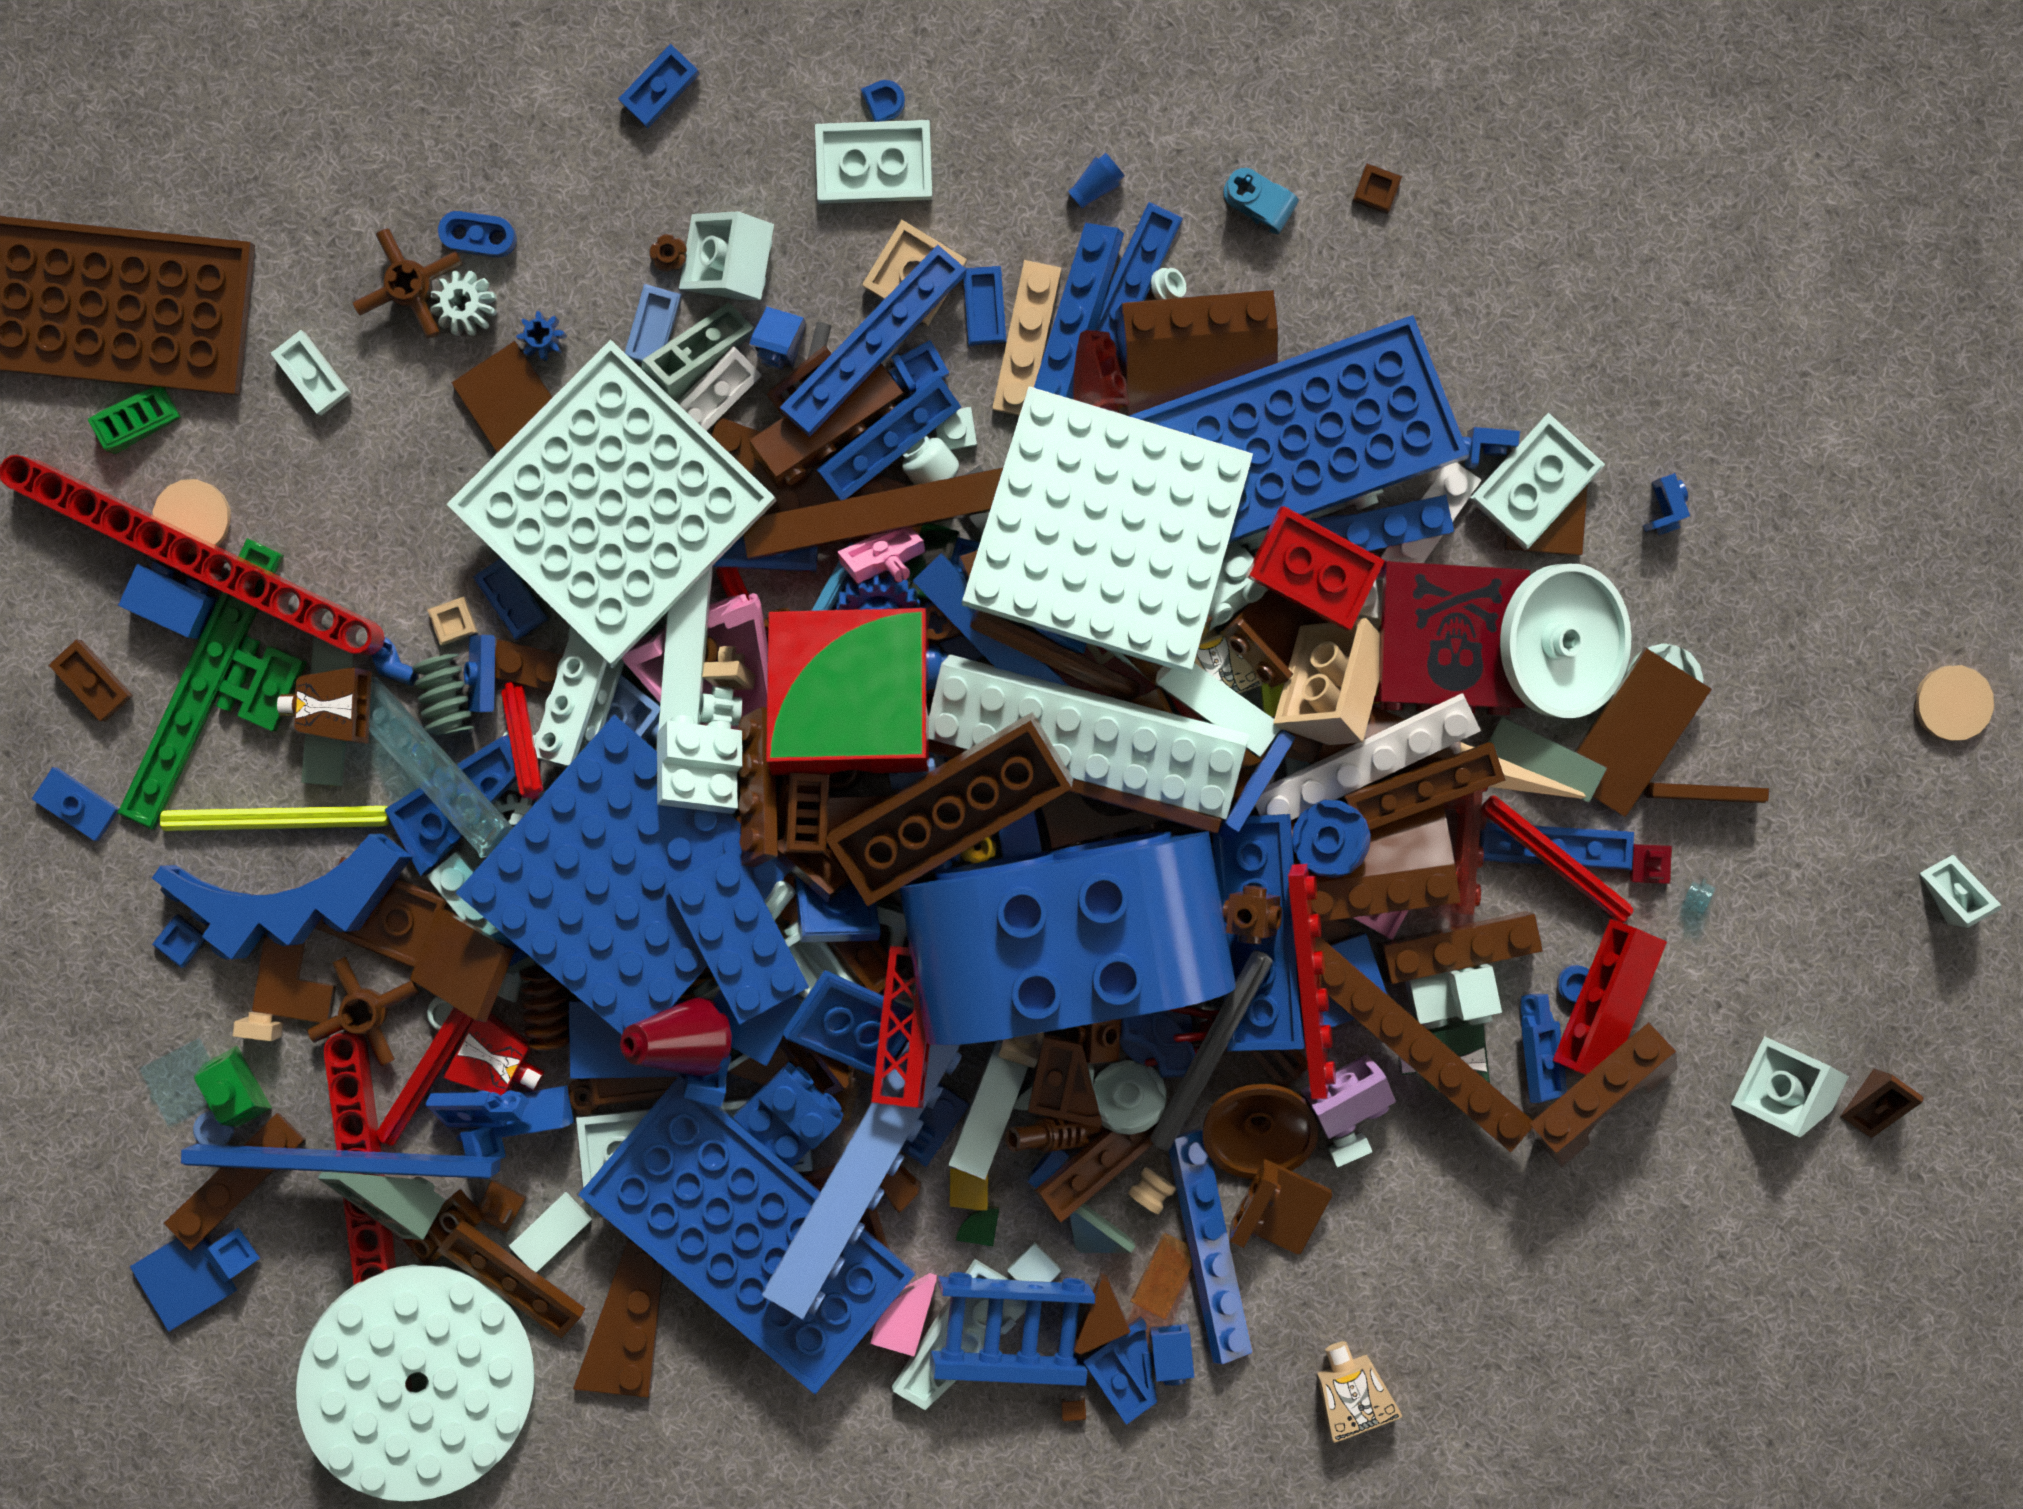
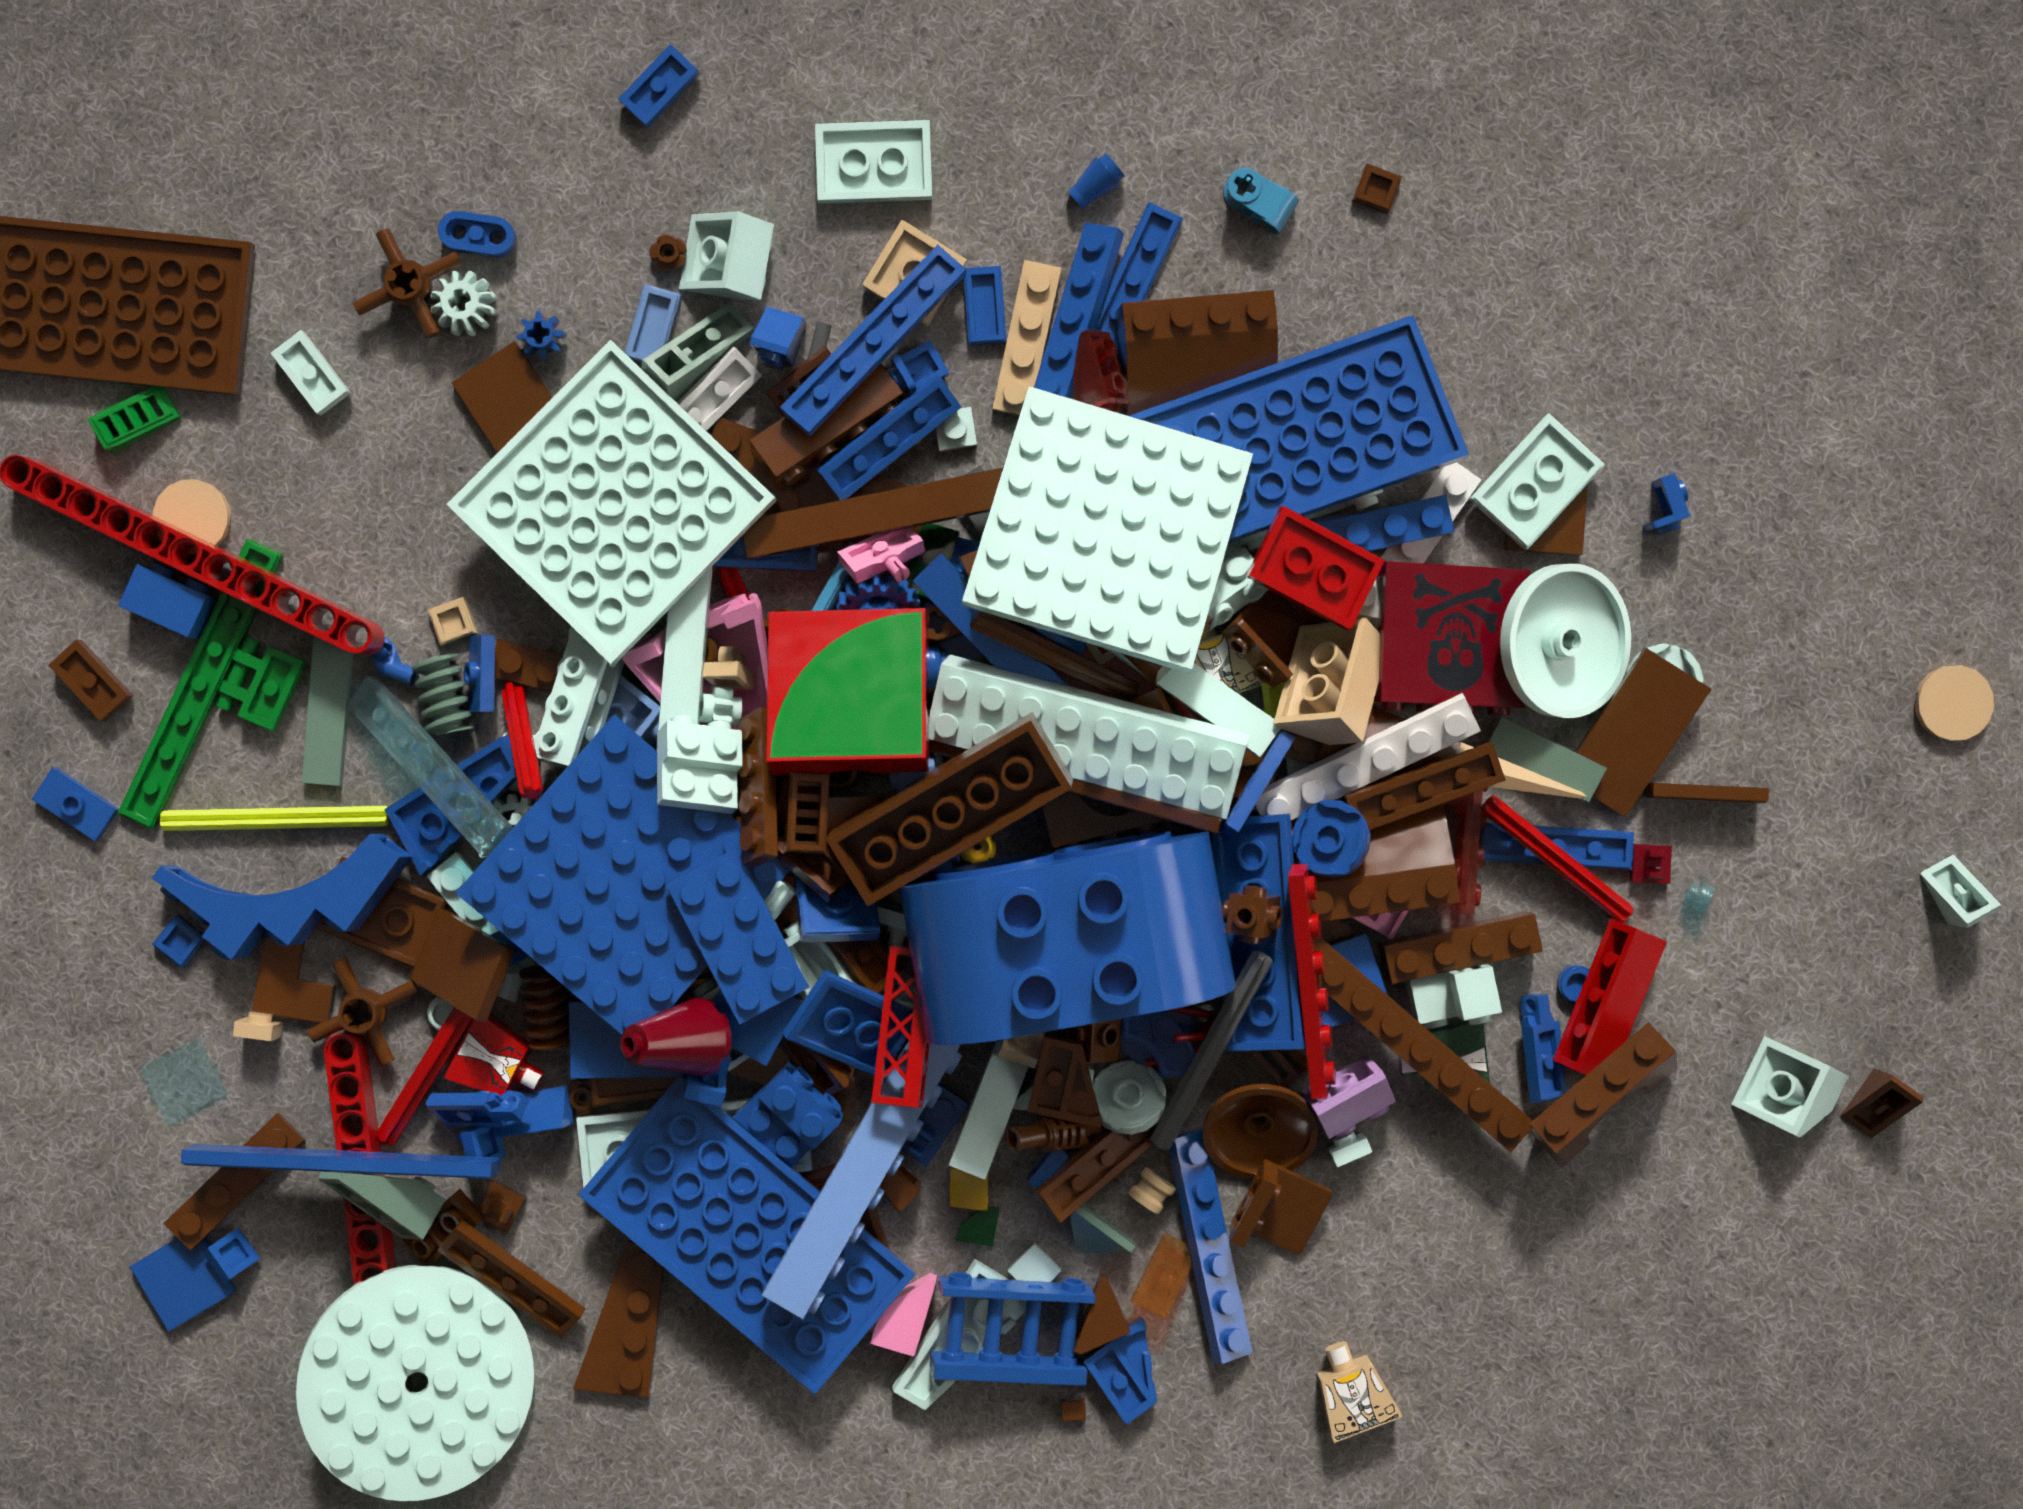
(210, 1132): medium blue tile -> none
(231, 1089): green torso -> none
(331, 704): reddish brown torso -> none
(511, 598): blue plate -> none
(550, 1232): light aqua tile -> none
(884, 100): blue tile -> none
(929, 461): light aqua head -> none
(1020, 837): blue brick -> none
(1168, 284): light aqua plate -> none
(1172, 1354): blue brick -> none
(1494, 442): blue bracket -> none

